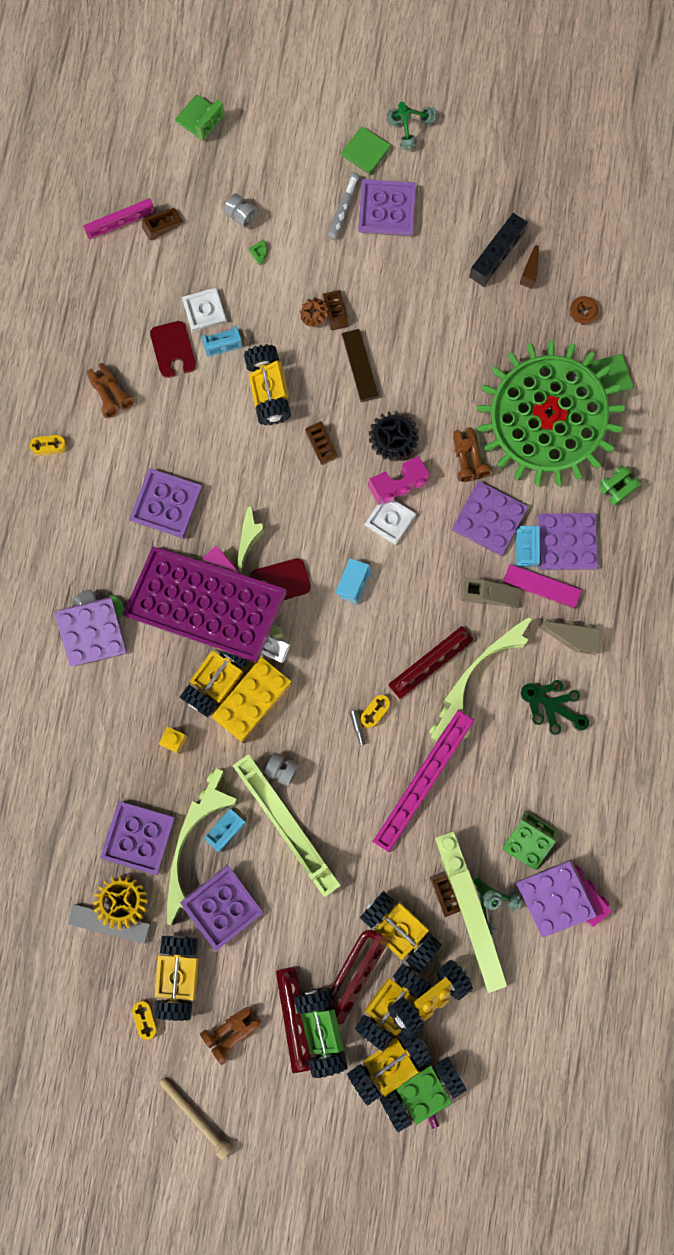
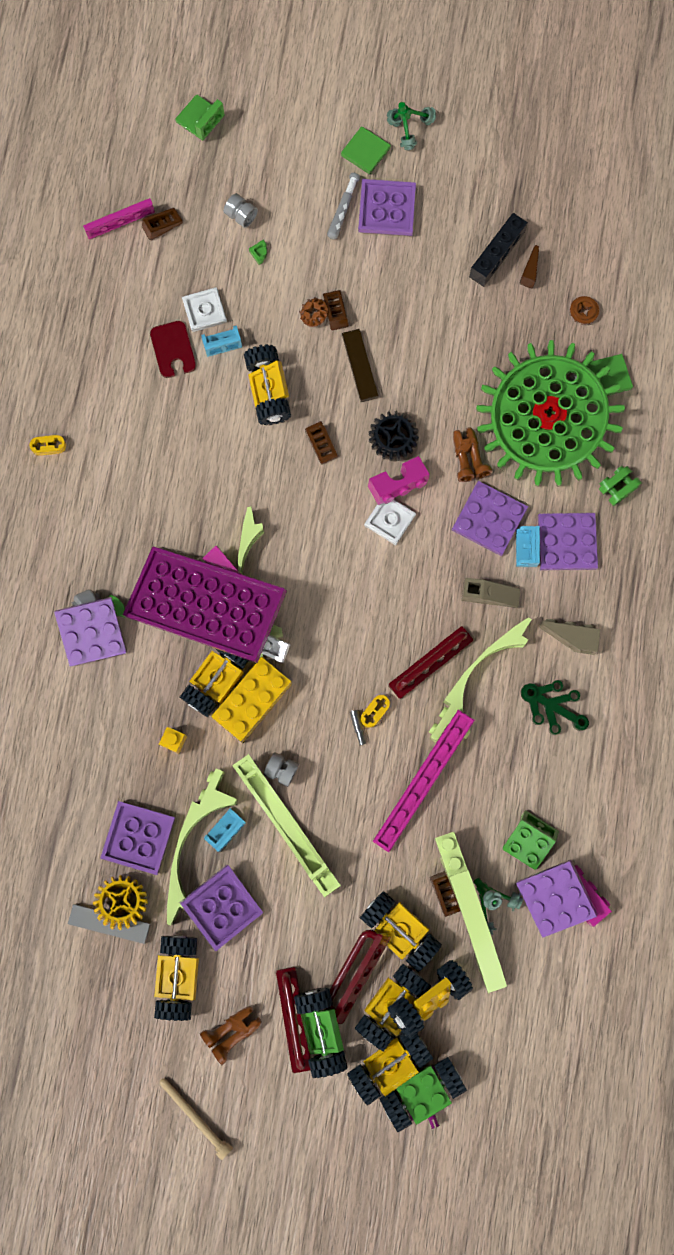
(109, 381): dark orange piece -> none
(149, 1018): yellow beam -> none
(166, 503): medium lavender plate -> none
(287, 575): dark red piece -> none
(353, 581): medium azure hinge -> none
(542, 586): dark pink tile -> none

